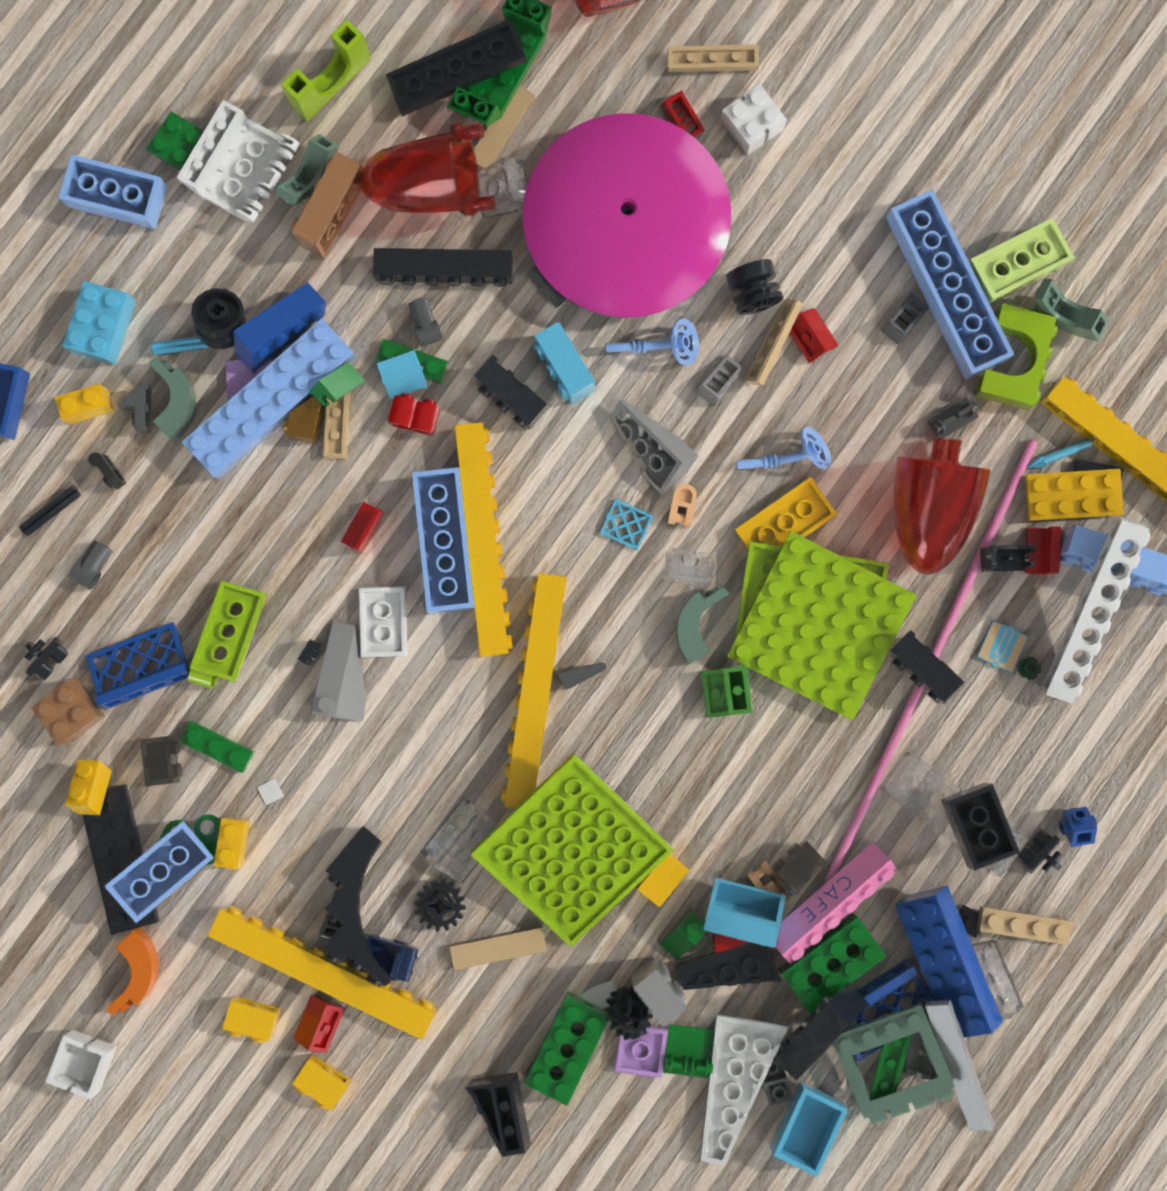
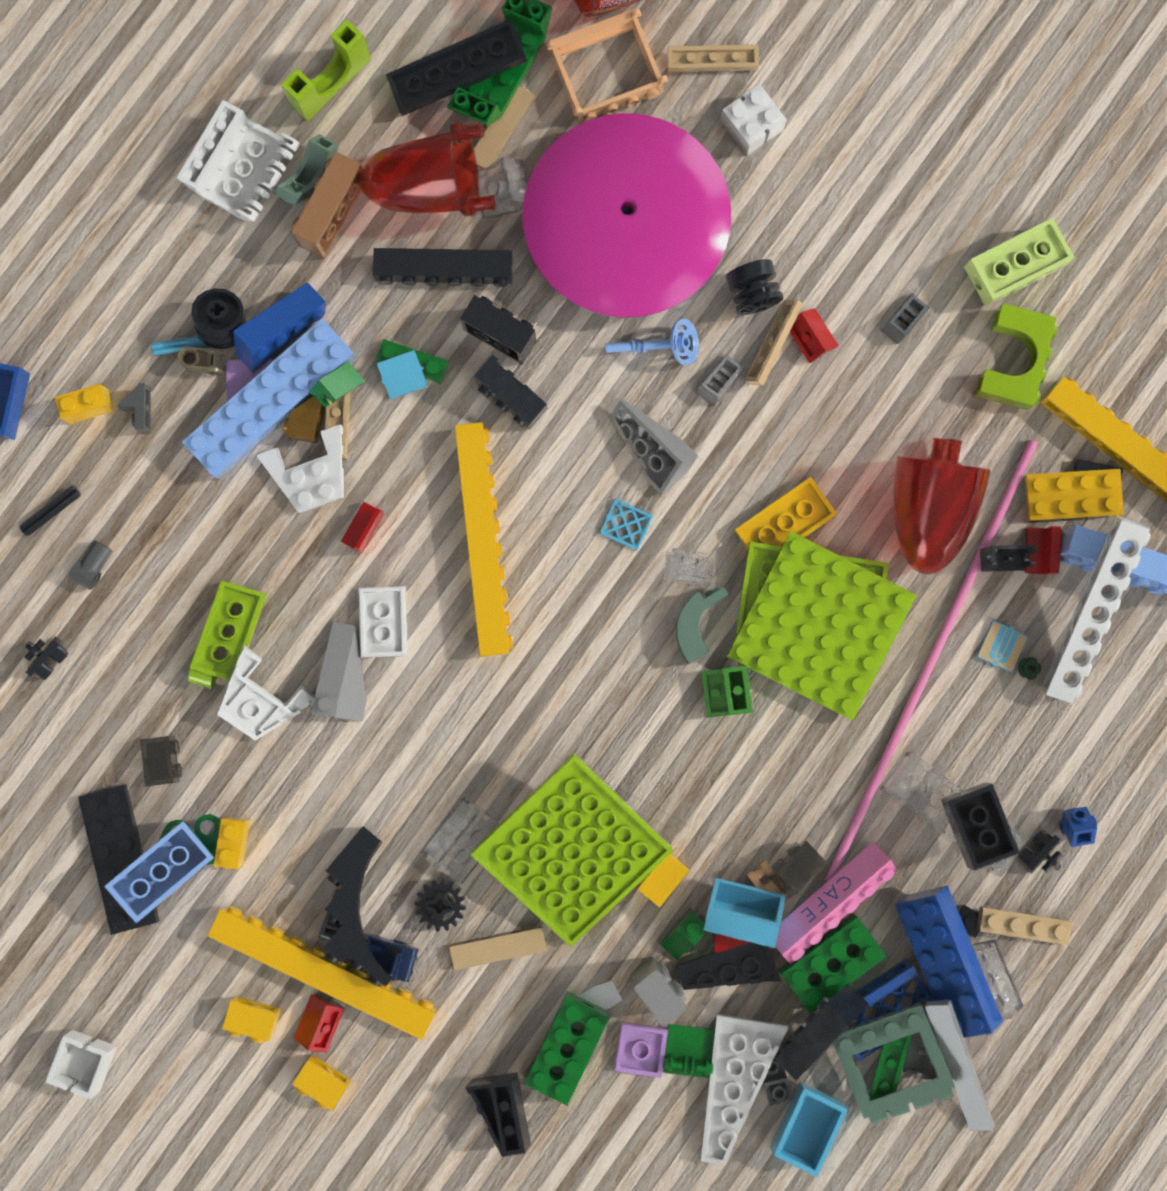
(68, 711): medium nougat brick -> none
(88, 787): yellow brick -> none
(99, 323): medium azure piece -> none
(112, 476): pearl dark grey plate -> none
(113, 191): light blue brick -> none
(139, 685): blue fence -> none
(144, 966): orange arch -> none
(175, 140): green piece -> none
(182, 403): sand green arch -> none
(206, 360): none -> dark tan piece
(217, 746): green plate -> none
(251, 706): none -> white wing
(270, 791): white sticker -> none
(310, 652): black plate -> none
(312, 482): none -> white wing
(414, 415): red brick -> none
(426, 326): dark grey piece -> none
(443, 540): light blue brick -> none
(498, 328): none -> black brick
(535, 689): yellow brick -> none
(545, 288): dark grey axle -> none
(563, 363): medium azure piece -> none
(575, 676): dark grey slope -> none
(596, 33): none -> light nougat window
(627, 1013): black gear -> none
(683, 497): light nougat plate -> none
(689, 112): red slope -> none
(809, 452): light blue dish -> none
(926, 668): black wedge -> none
(949, 284): light blue brick -> none
(953, 418): dark grey hinge -> none
(1042, 461): medium azure piece -> none
(1071, 317): sand green arch -> none

